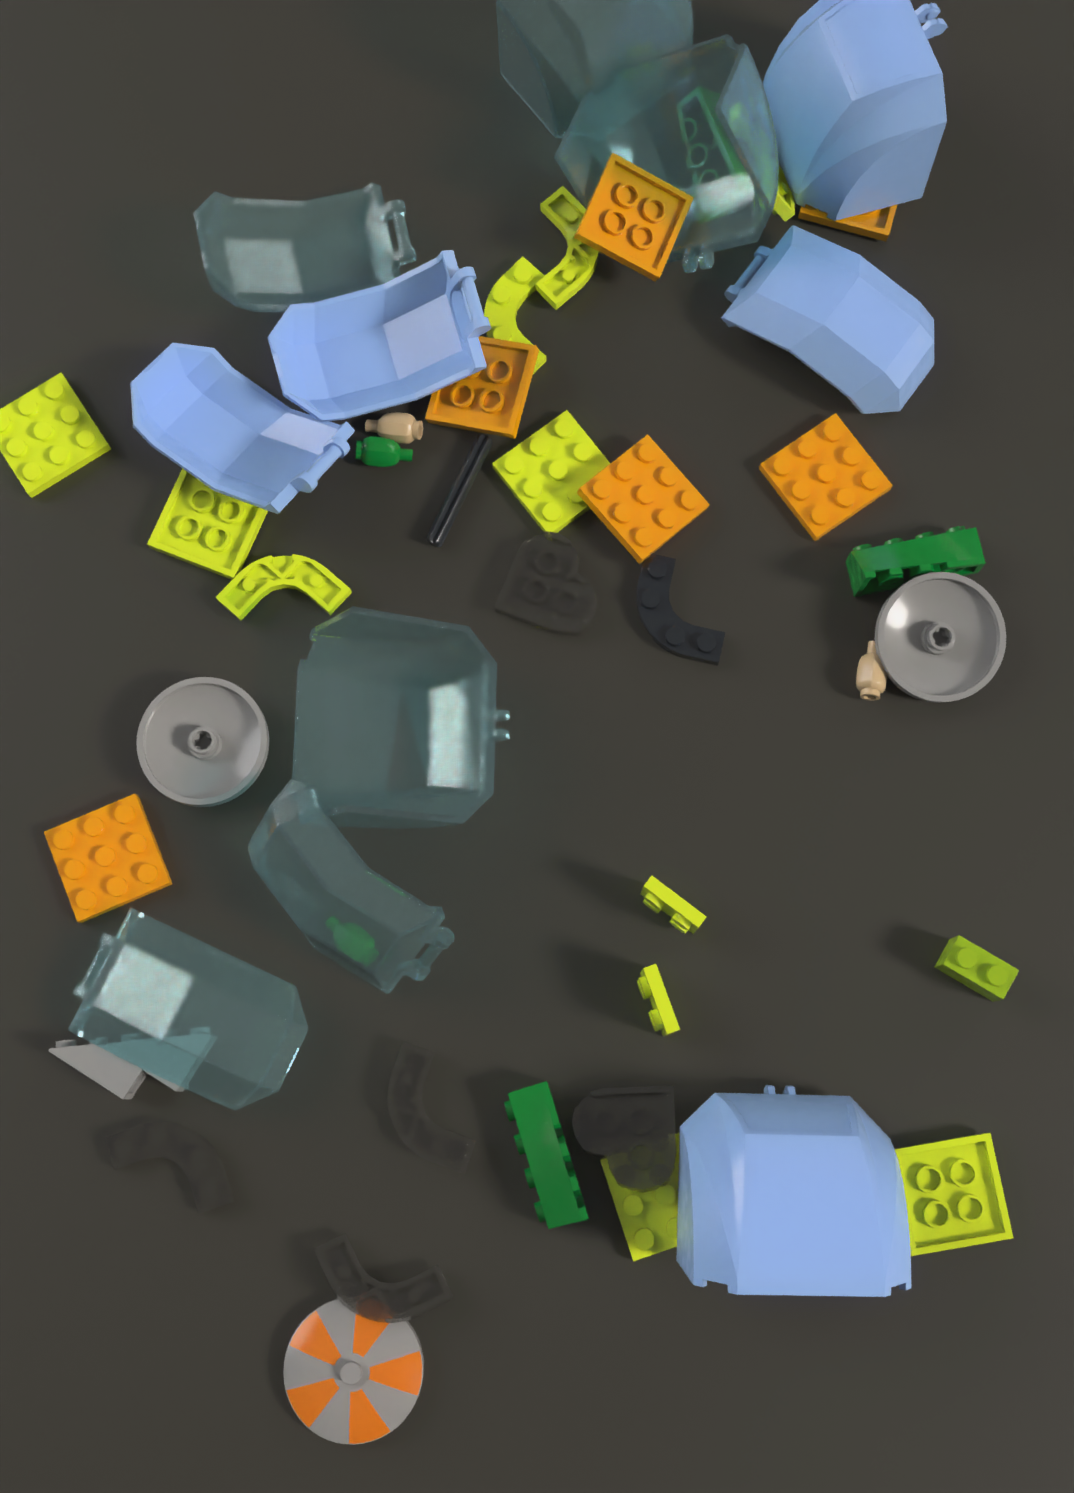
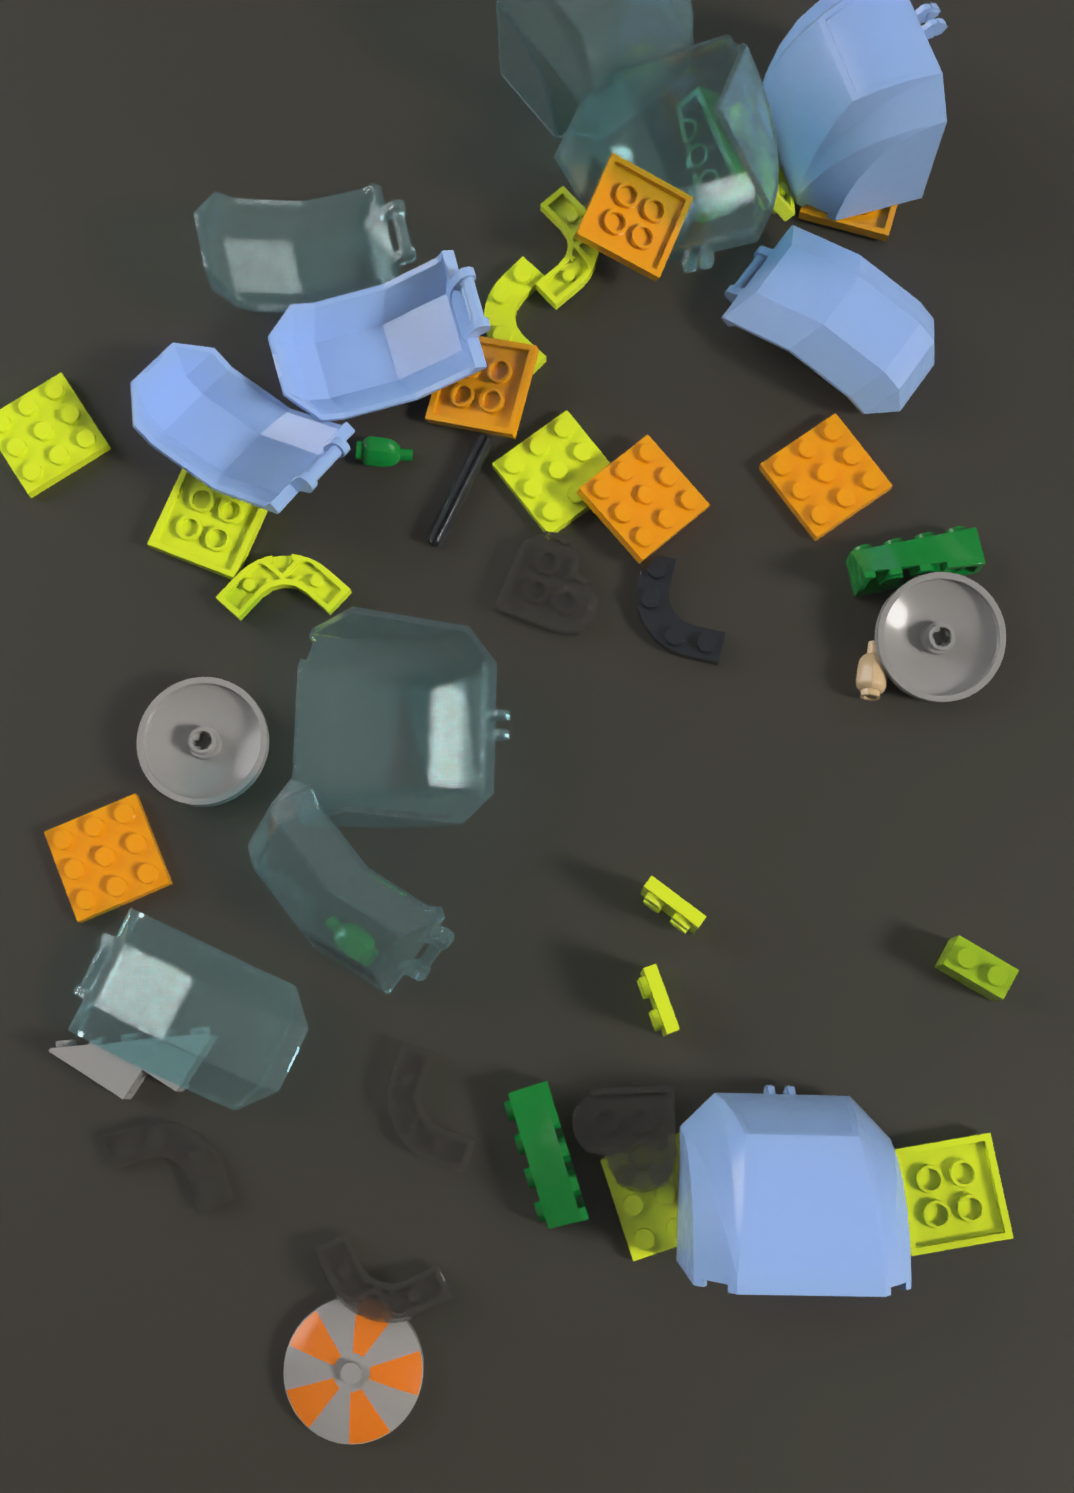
(397, 427): tan plant -> none

